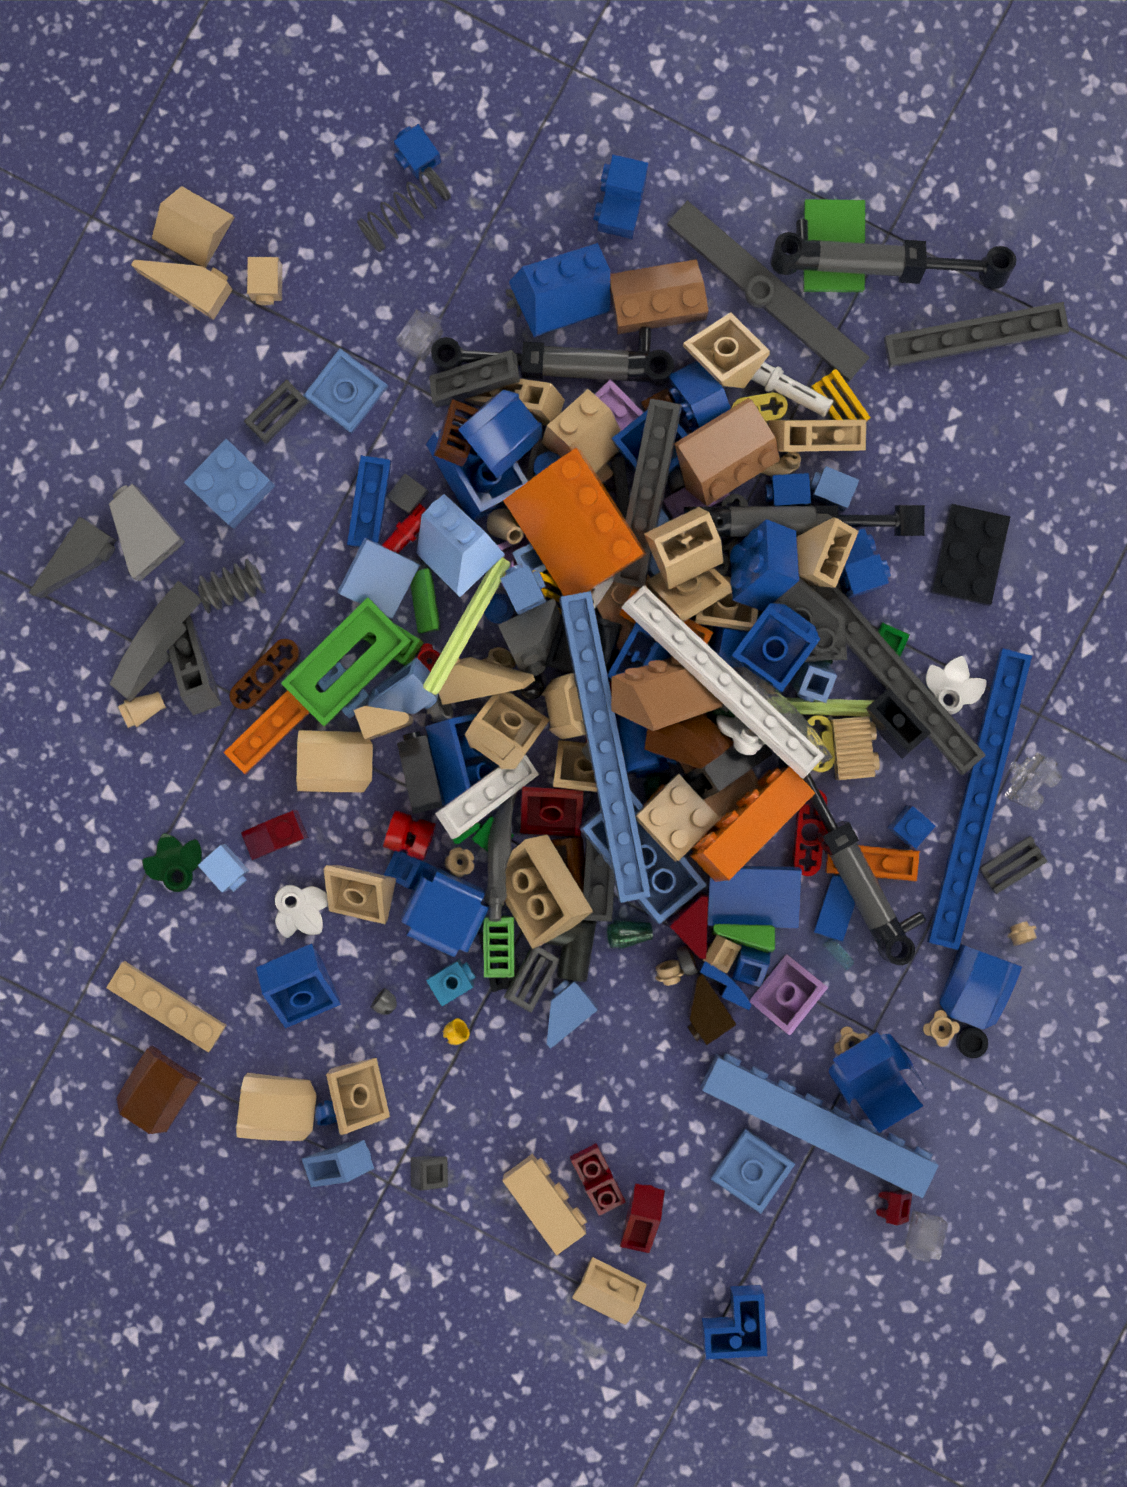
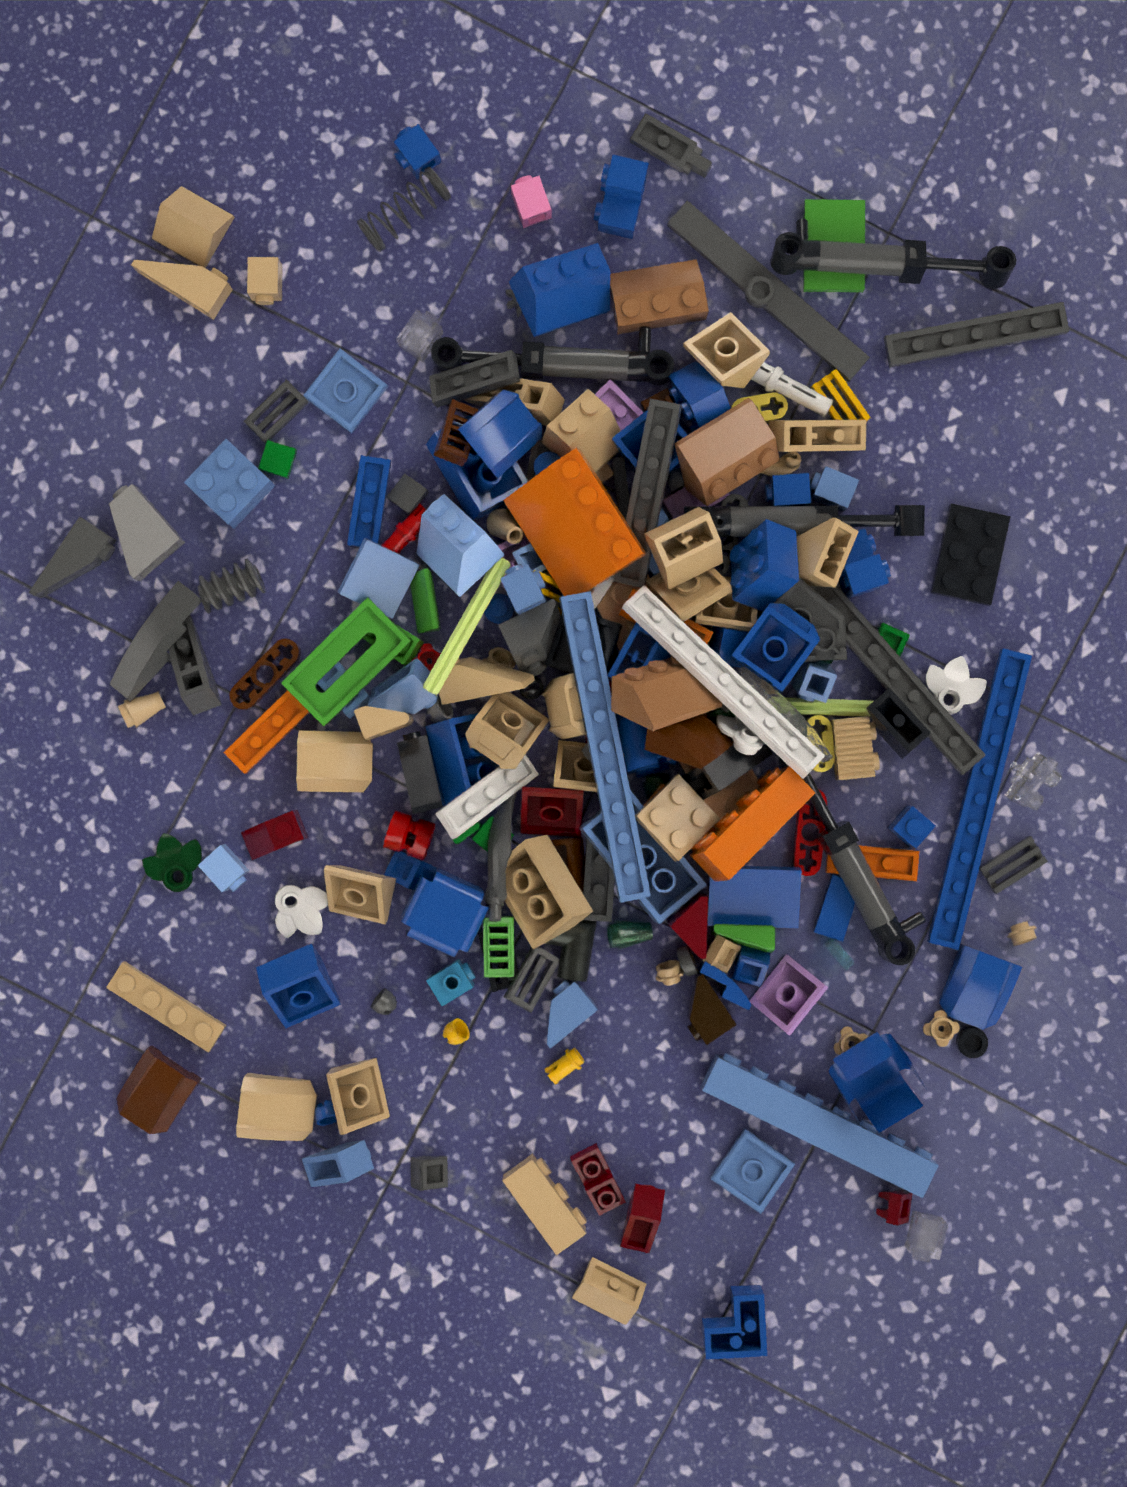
(277, 459): none -> green tile
(467, 858): tan plate -> none
(531, 200): none -> bright pink brick
(565, 1065): none -> yellow pin
(670, 146): none -> dark grey hinge

